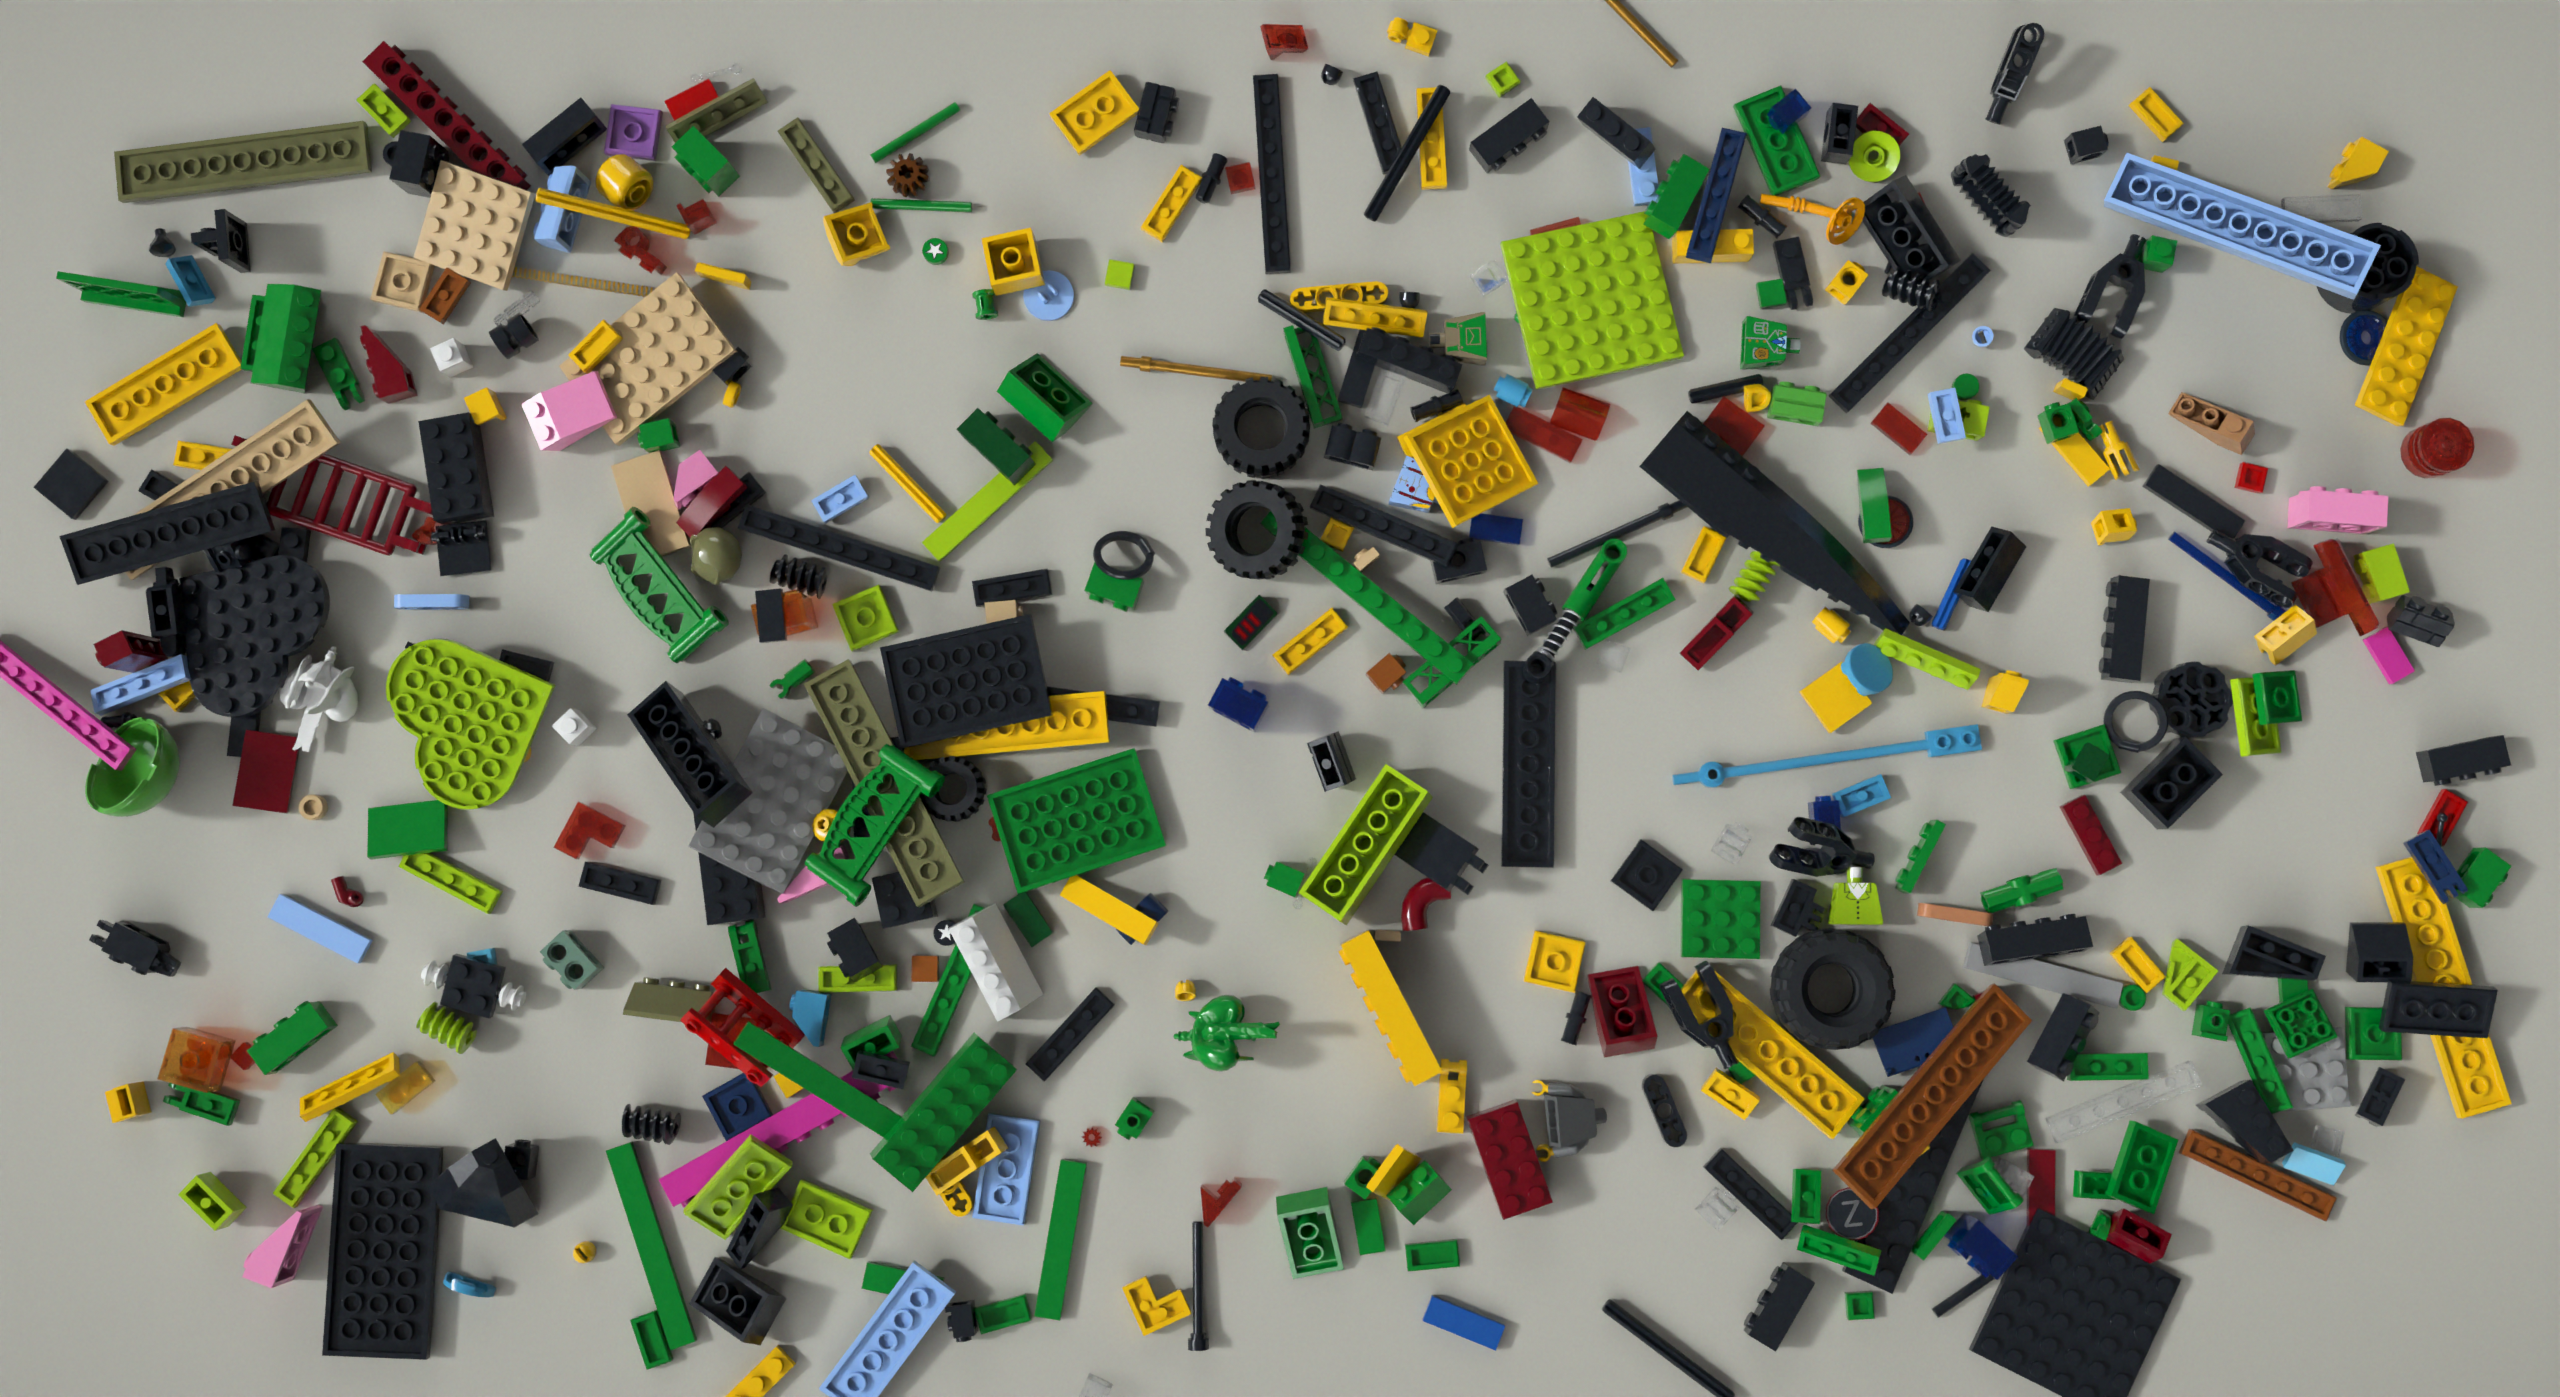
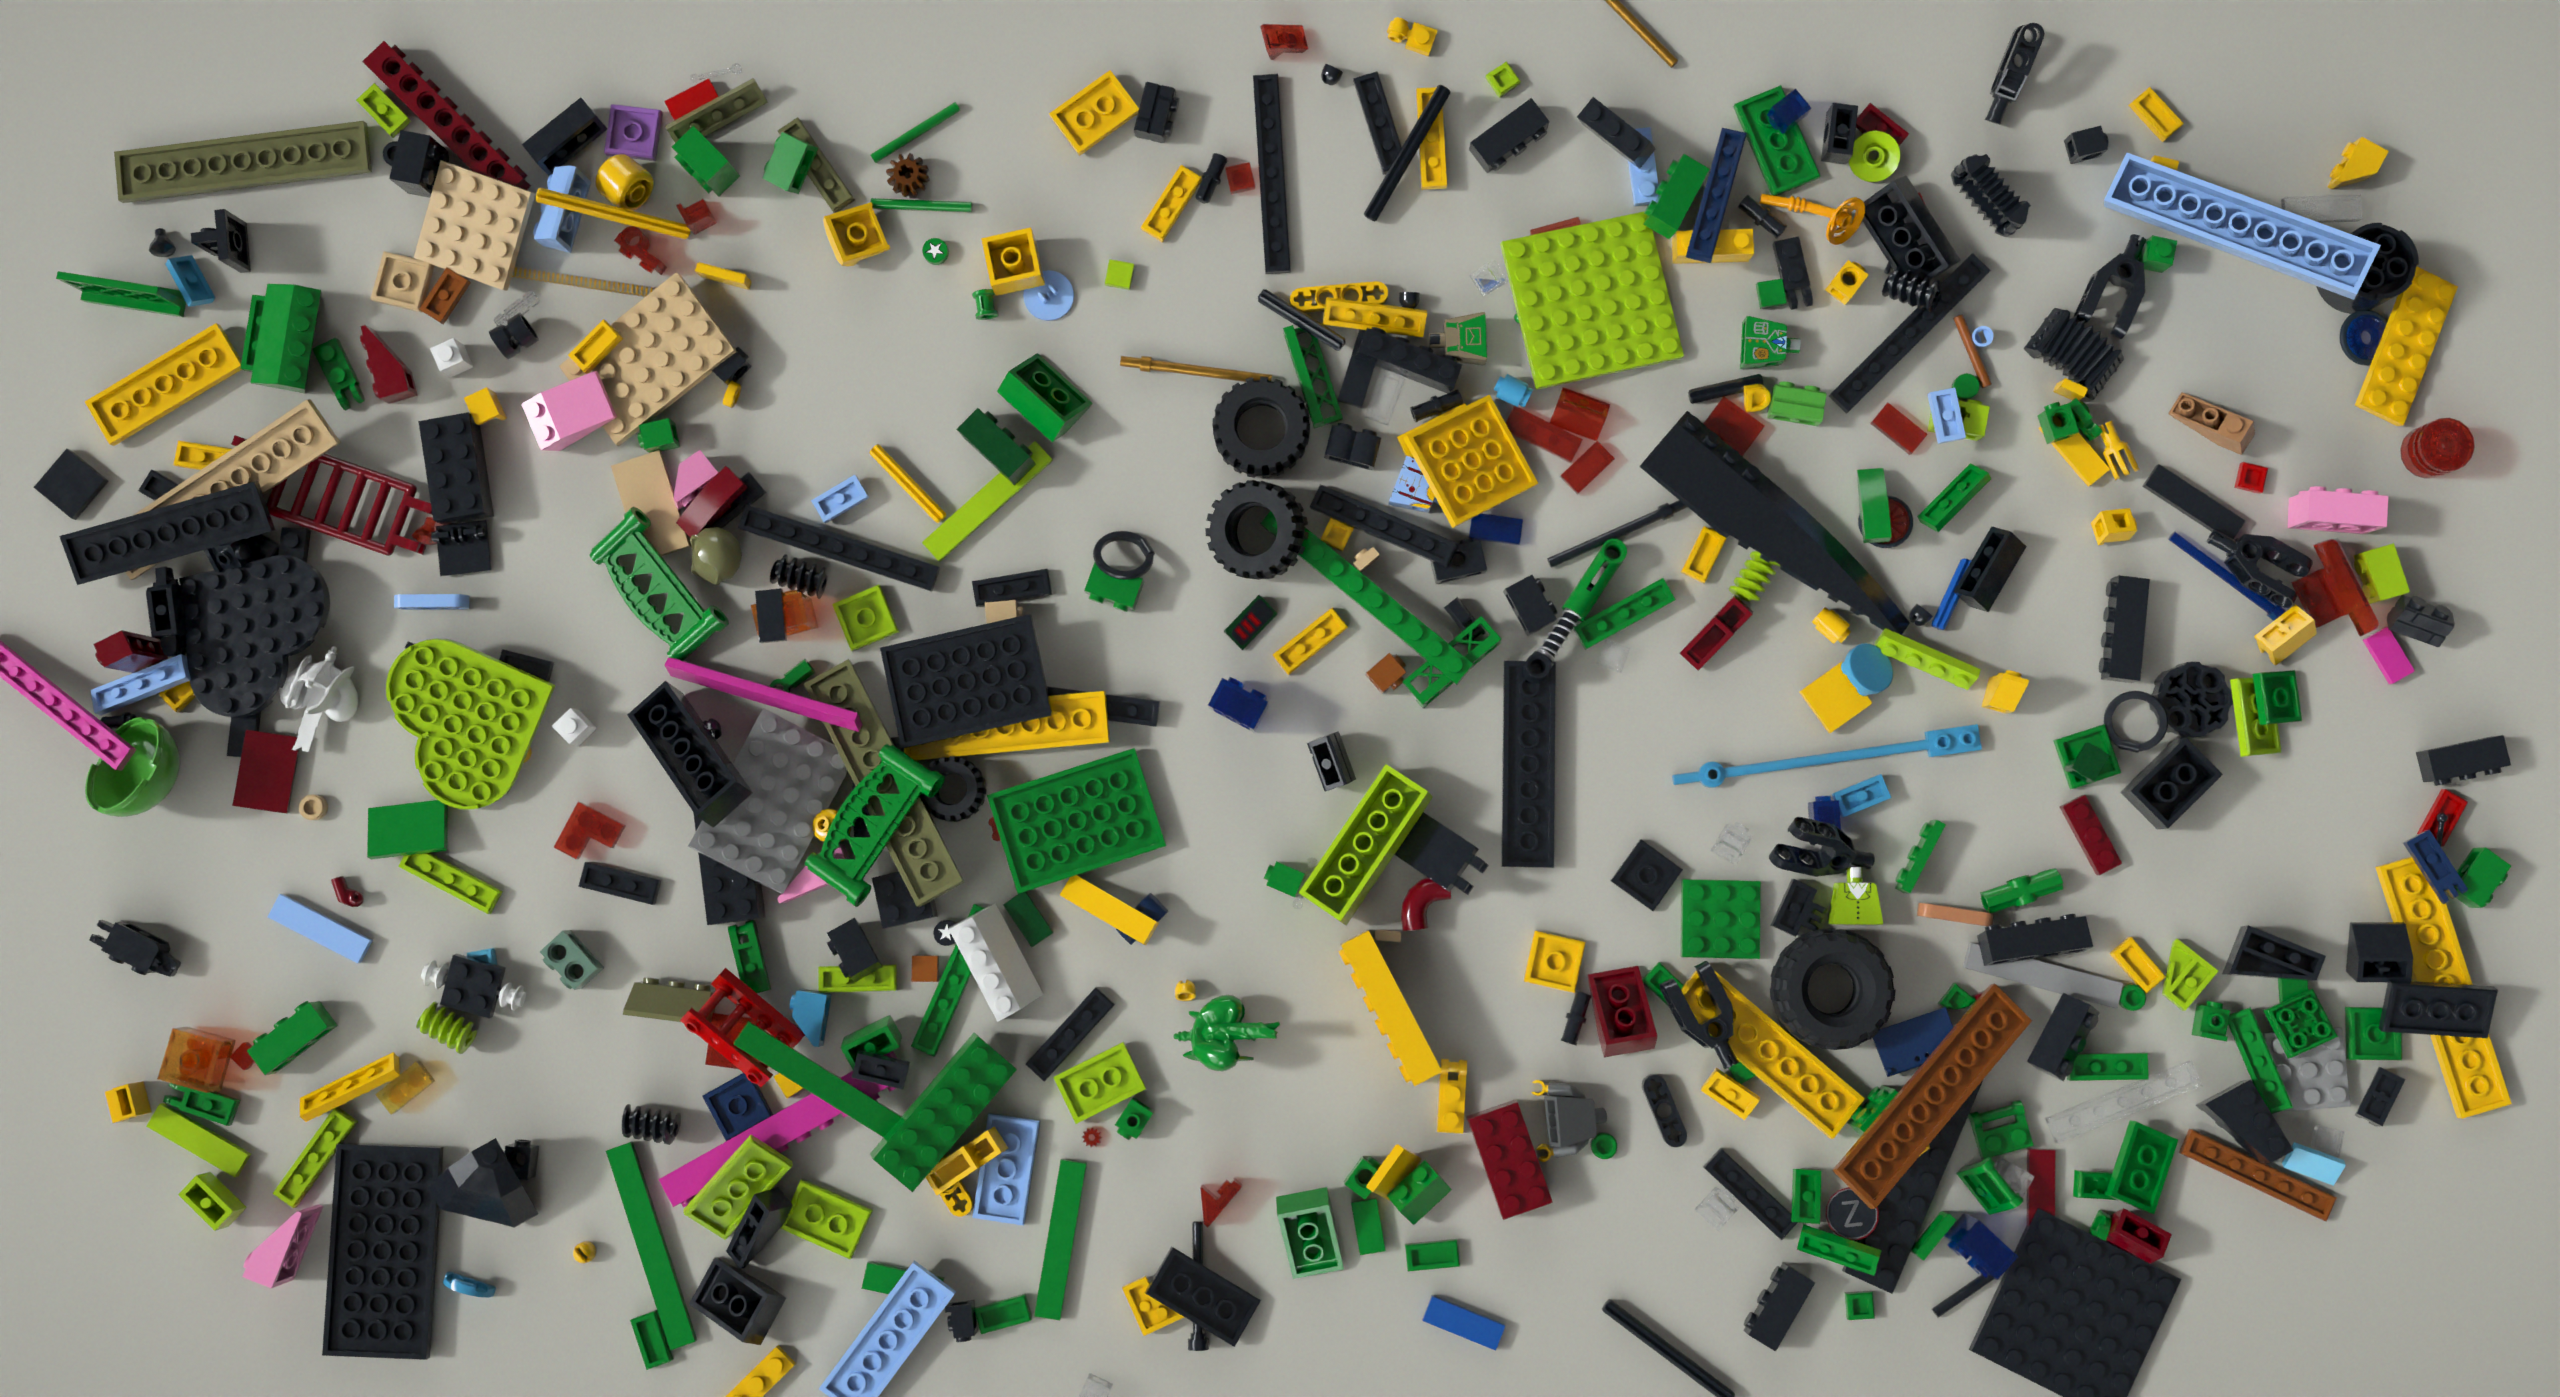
(198, 1140): none -> lime tile
(763, 694): none -> dark pink tile
(789, 162): none -> green brick
(1099, 1082): none -> lime plate
(1202, 1296): none -> black tile
(1587, 467): none -> clear red tile
(1603, 1145): none -> green tile
(1954, 497): none -> green plate
(1972, 351): none -> dark orange bar

